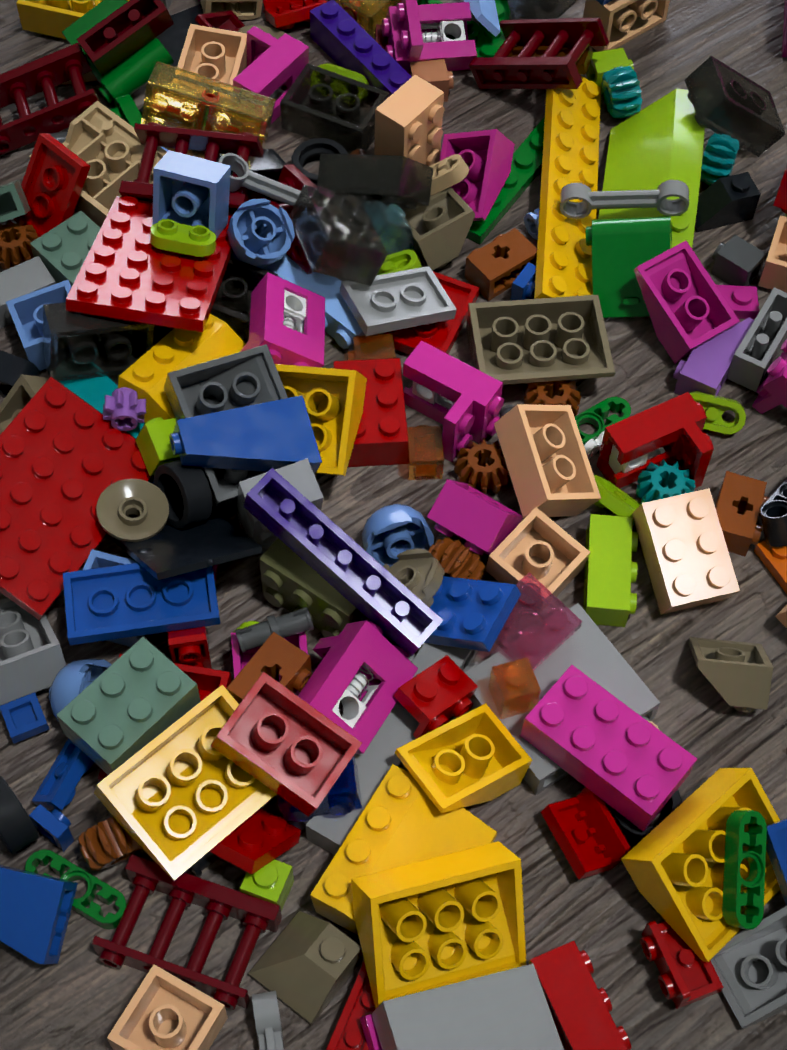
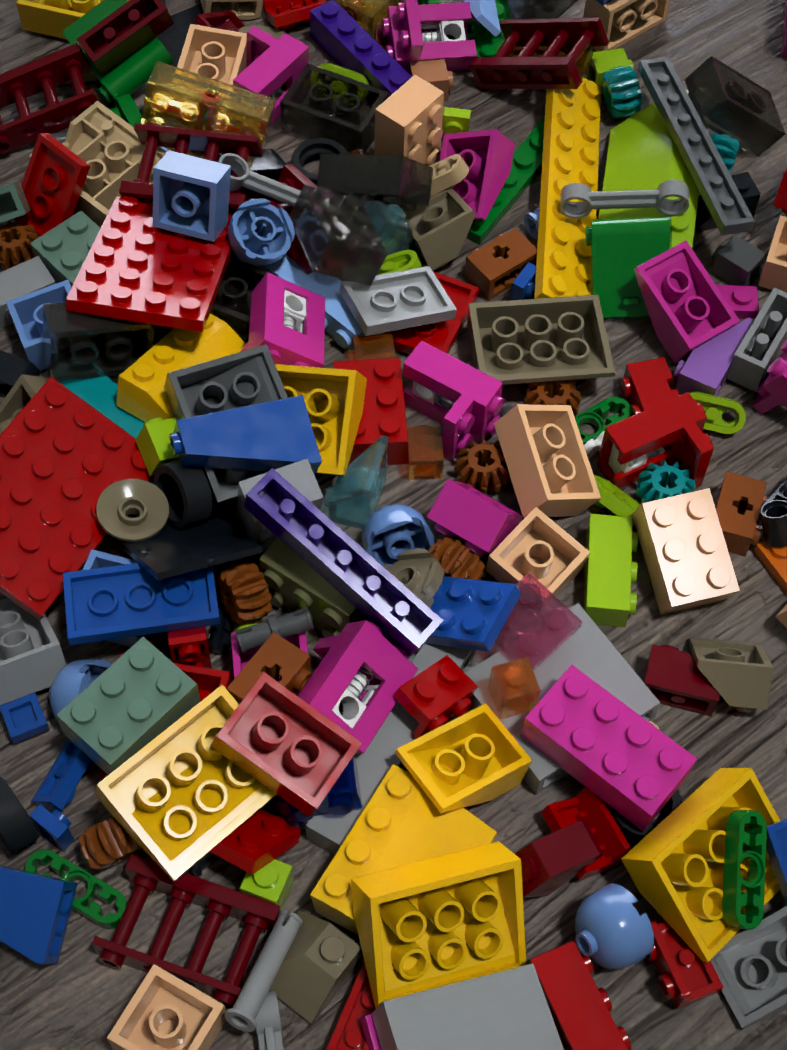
(124, 409): medium lavender gear -> none
(183, 238): lime plate -> none
(220, 635): none -> black axle
(244, 593): none -> dark orange gear
(264, 972): none -> light grey pin
(359, 491): none -> clear light blue slope
(456, 120): none -> lime plate
(557, 858): none -> dark red slope
(611, 928): none -> medium blue cylinder
(647, 384): none -> red brick
(678, 681): none -> dark red slope
(696, 147): none -> dark grey plate

